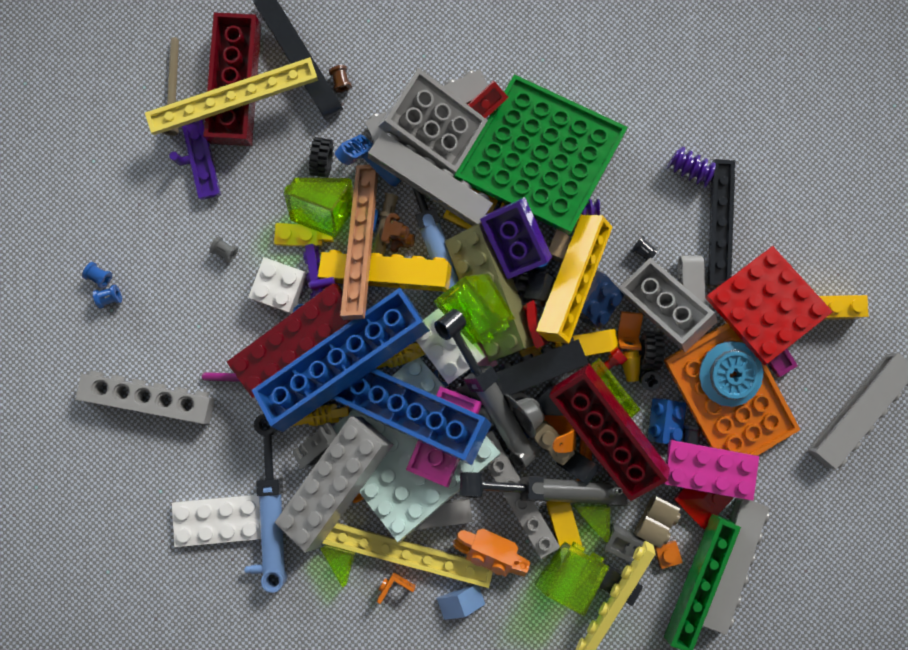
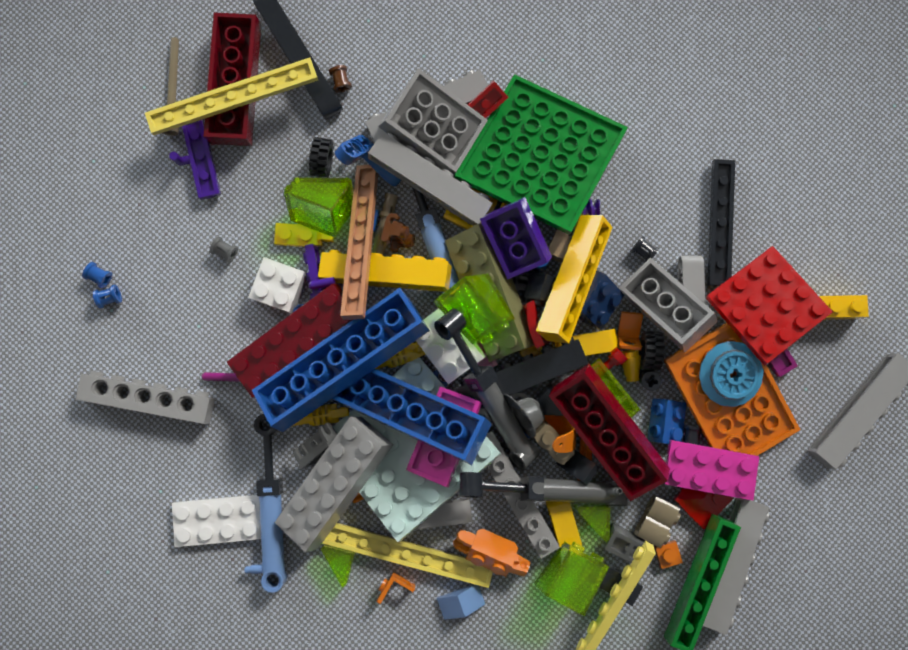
(692, 166): dark purple piece -> none

